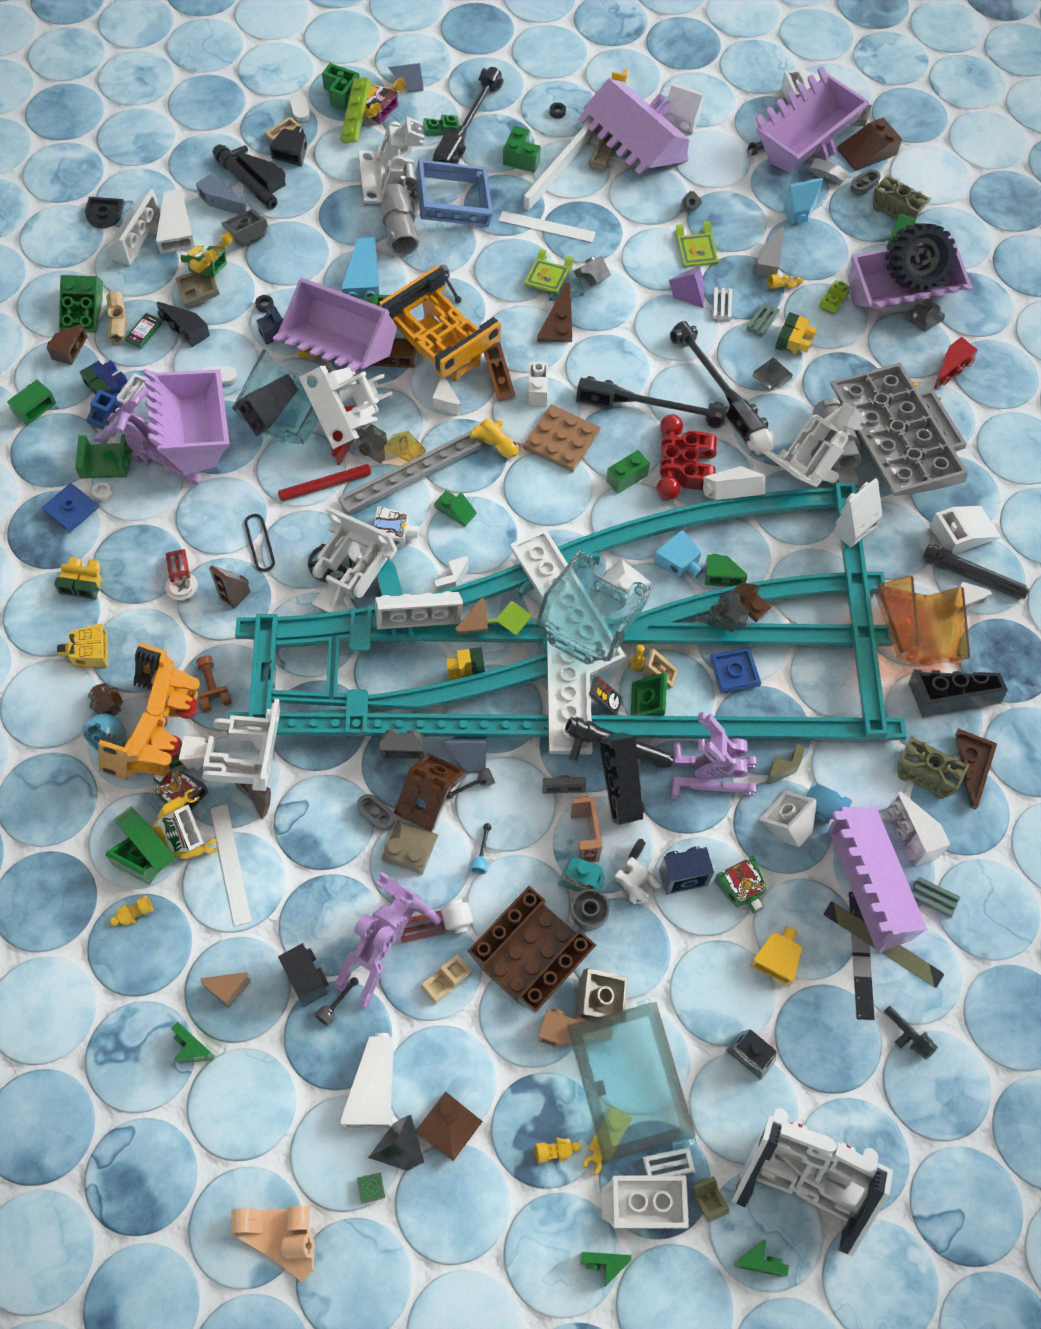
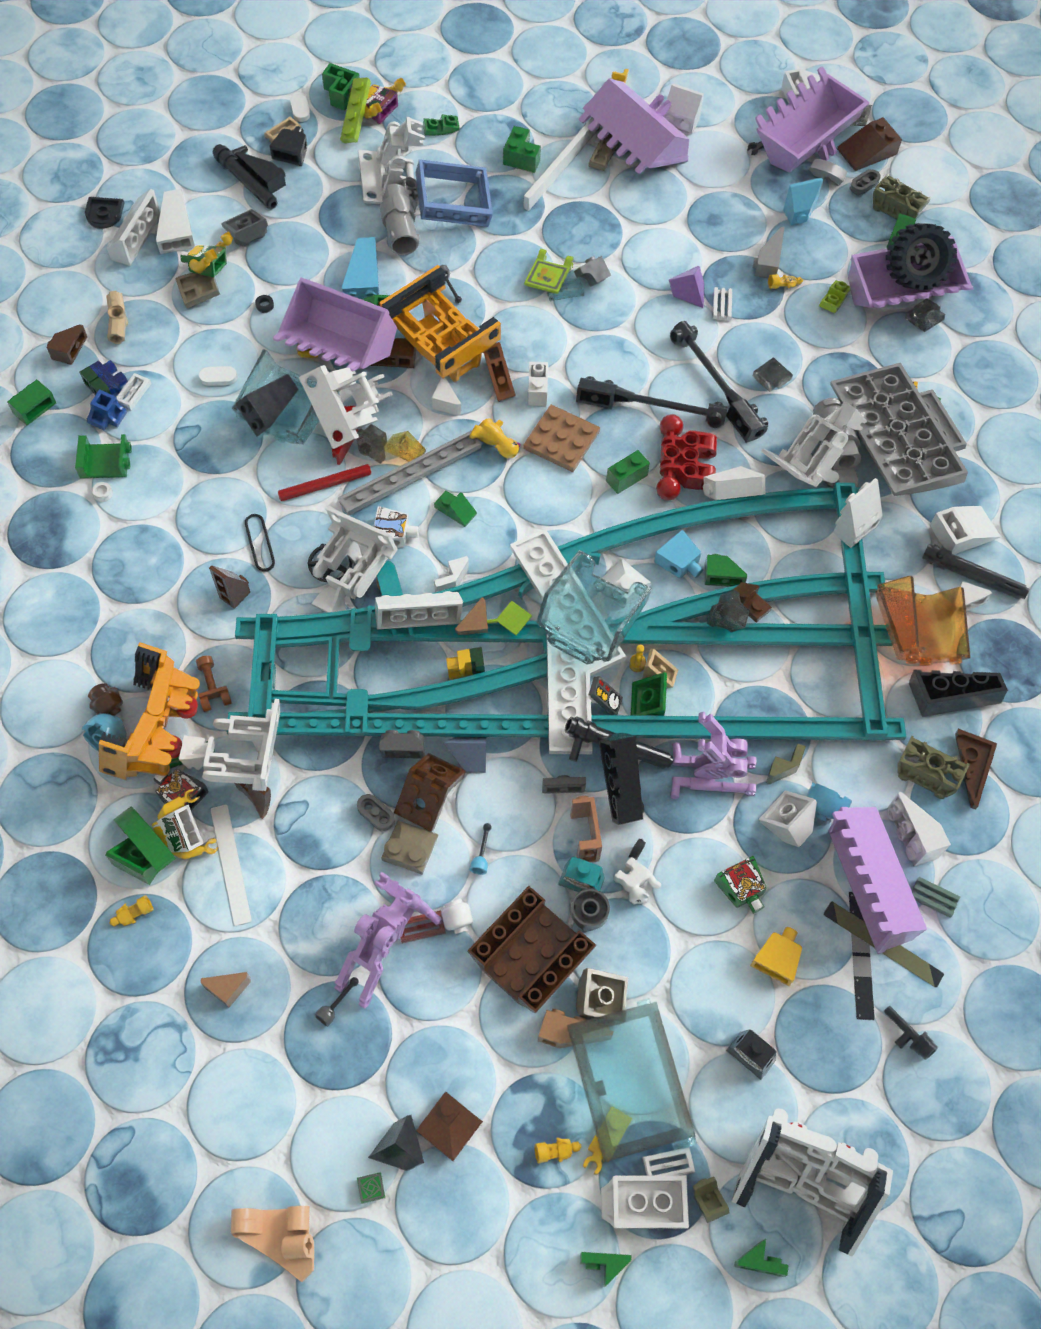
(70, 507): blue plate -> none
(79, 580): hips -> none
(80, 301): green slope -> none
(86, 647): yellow torso -> none
(137, 436): lavender piece -> none
(143, 330): tile -> none
(173, 590): white gear -> none
(186, 323): black slope -> none
(186, 572): clear red tile -> none
(187, 417): lavender piece -> none
(194, 1050): green slope -> none
(218, 195): sand blue slope -> none
(269, 324): dark blue brick -> none
(305, 978): black slope -> none
(372, 1088): white slope -> none
(411, 75): sand blue slope -> none
(446, 979): tan slope -> none
(453, 142): black bar -> none
(484, 778): hinge -> none
(547, 226): white sticker -> none
(557, 105): black piece -> none
(559, 321): reddish brown wing -> none
(686, 870): dark blue brick -> none
(690, 202): dark grey piece -> none
(697, 248): lime flag -> none
(735, 670): blue plate -> none
(761, 440): white head -> none
(769, 309): sand green tile -> none
(793, 332): yellow hips -> none
(957, 357): red slope -> none

